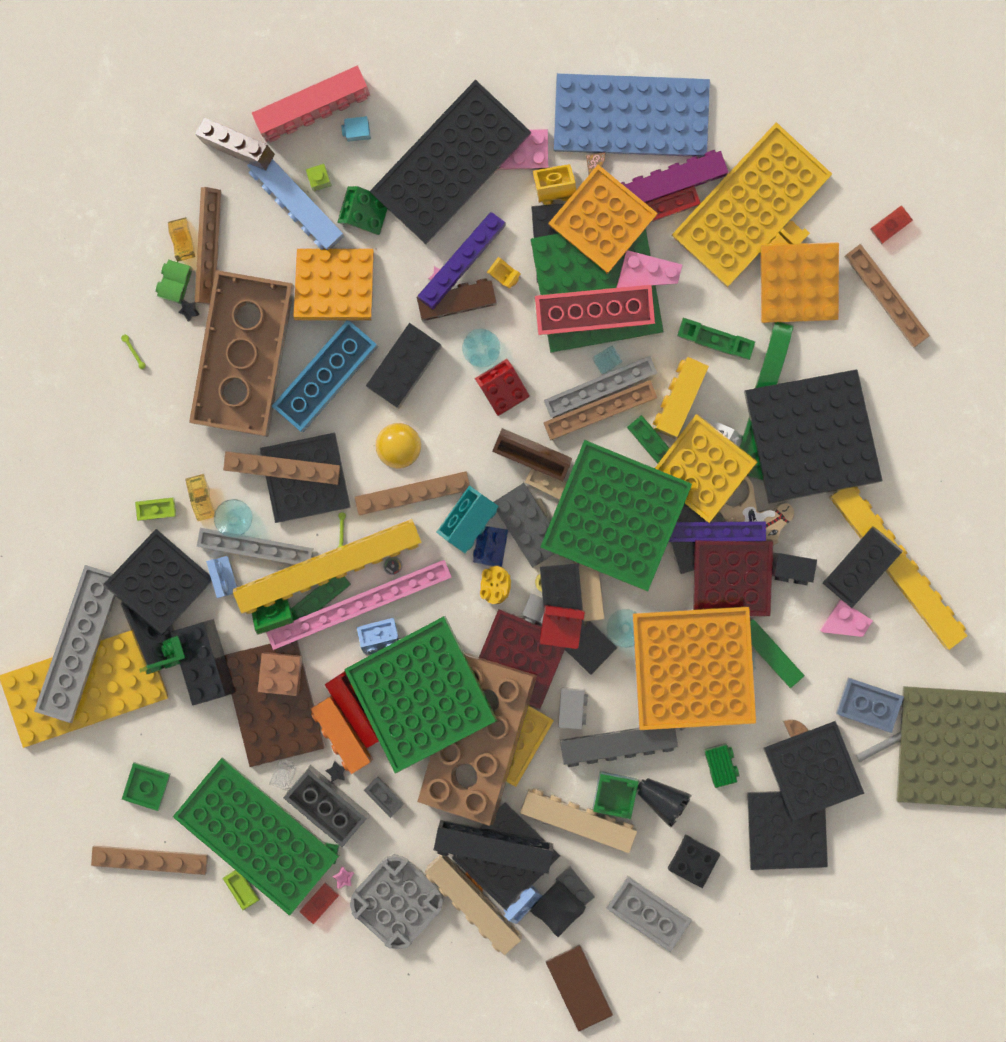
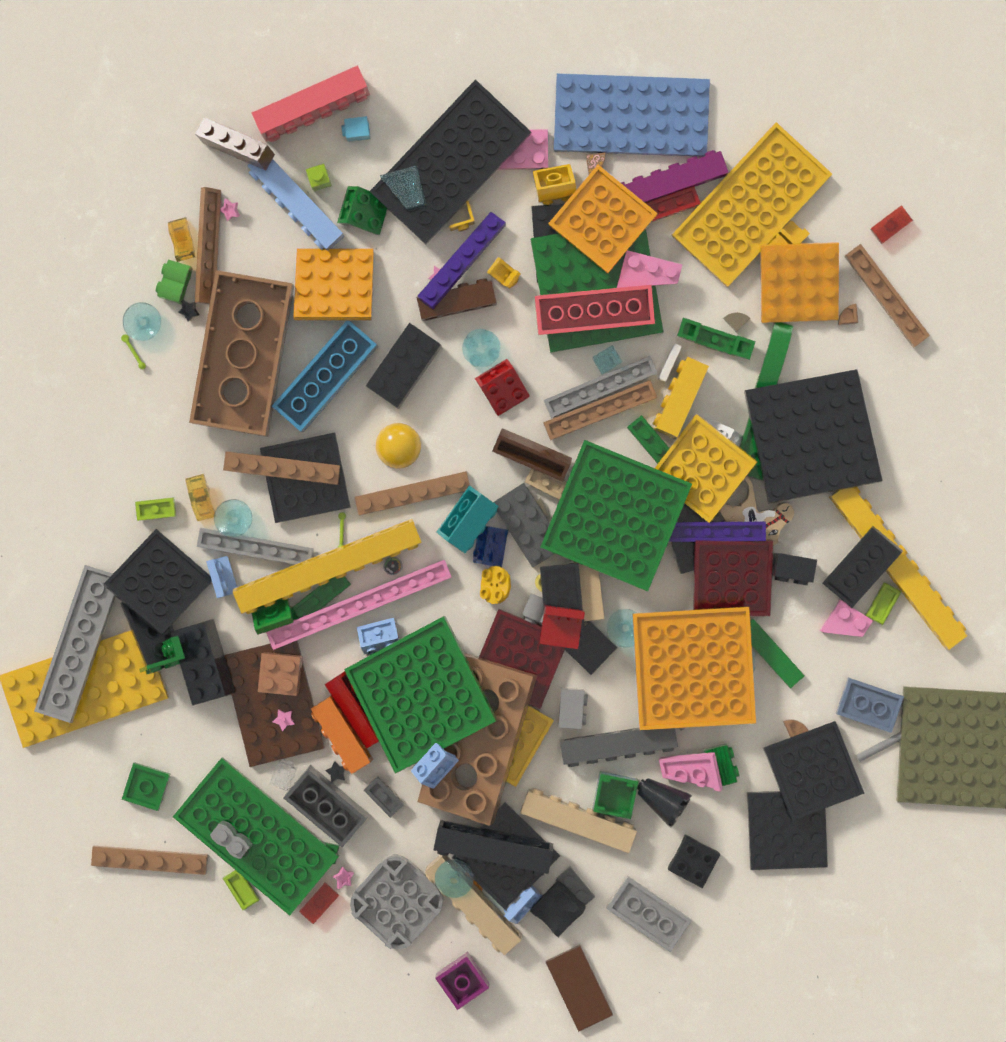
(135, 314): none -> clear light blue dish
(227, 836): none -> light grey brick
(230, 209): none -> bright pink piece
(284, 719): none -> bright pink piece
(406, 186): none -> clear light blue wing
(434, 766): none -> light blue bracket
(454, 869): none -> clear light blue dish
(461, 226): none -> yellow bracket
(462, 980): none -> magenta brick
(669, 363): none -> white tile
(692, 768): none -> bright pink wing
(736, 320): none -> dark tan tile
(848, 315): none -> medium nougat tile
(883, 603): none -> lime tile

